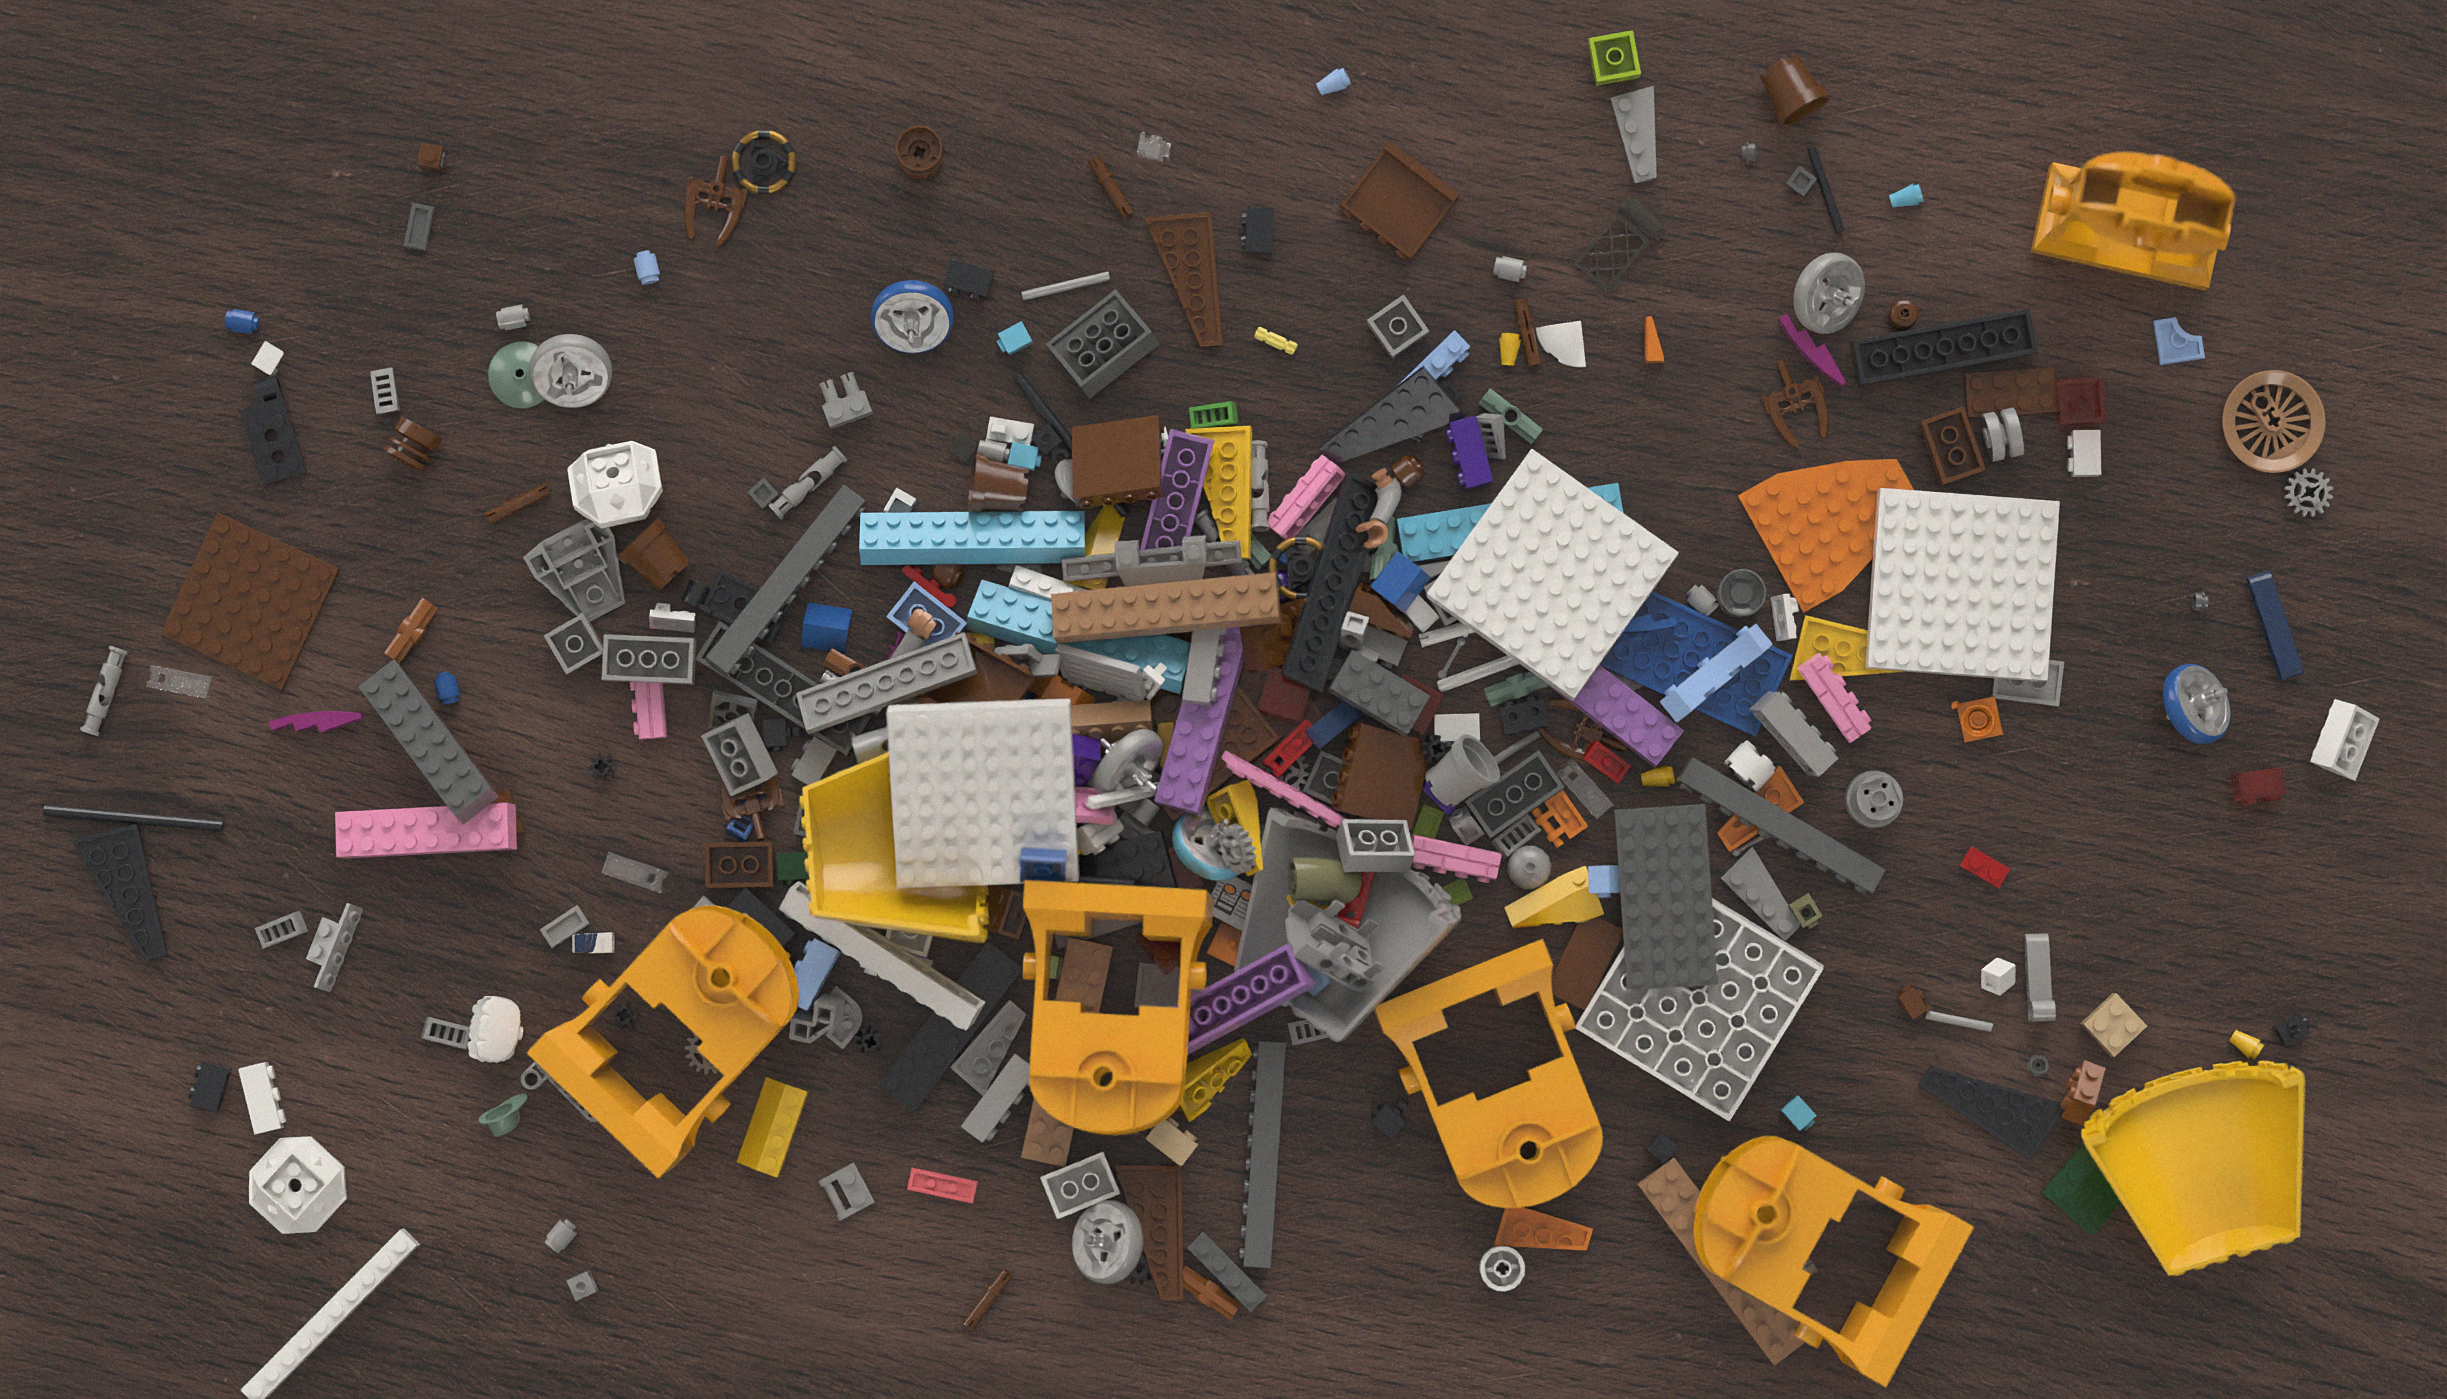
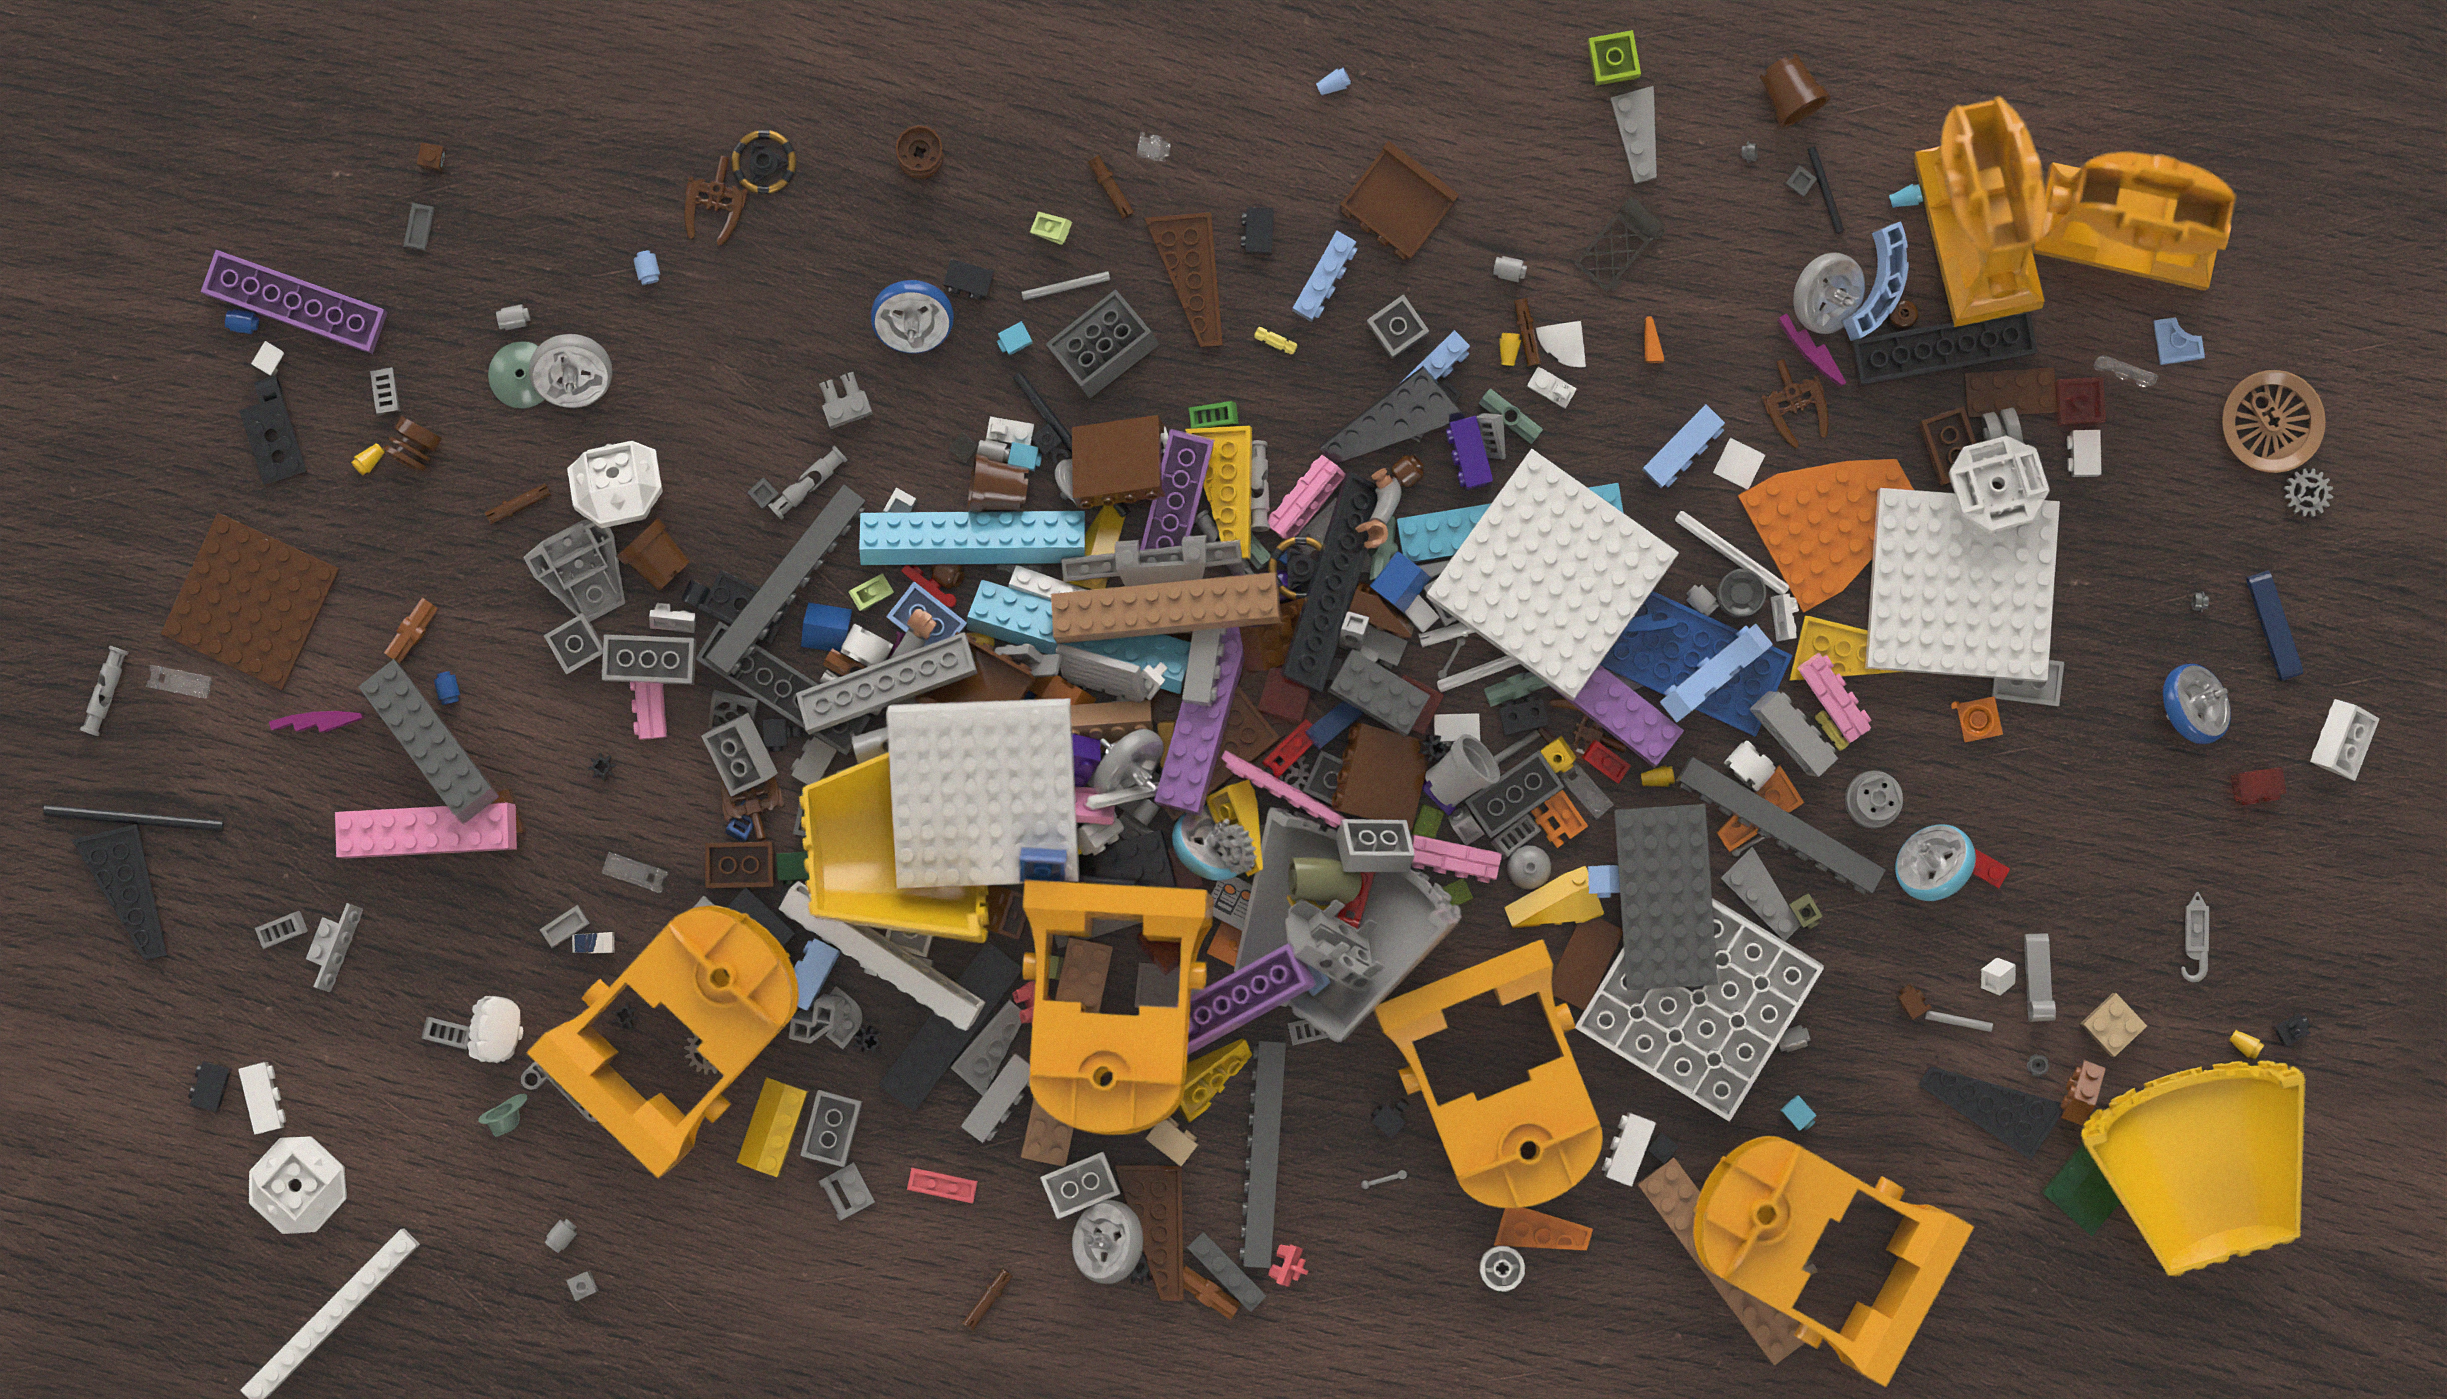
(294, 301): none -> medium lavender brick
(367, 459): none -> yellow cone
(831, 1128): none -> light grey brick
(865, 646): none -> white brick
(871, 592): none -> yellowish green slope
(1026, 994): none -> coral hips
(1051, 227): none -> yellowish green slope
(1291, 1267): none -> coral hips
(1323, 277): none -> light blue brick
(1401, 1174): none -> light grey hinge
(1551, 387): none -> white hinge
(1556, 748): none -> yellow brick
(1628, 1148): none -> white brick
(1683, 446): none -> light blue brick
(1731, 552): none -> white axle
(1739, 463): none -> white sticker
(1794, 1039): none -> light grey brick
(1831, 730): none -> light yellow axle
(1888, 285): none -> light blue brick
(1932, 845): none -> flat silver wheel
(1984, 211): none -> light orange piece
(2010, 464): none -> white piece
(2124, 370): none -> clear plate
(2197, 936): none -> light grey plate

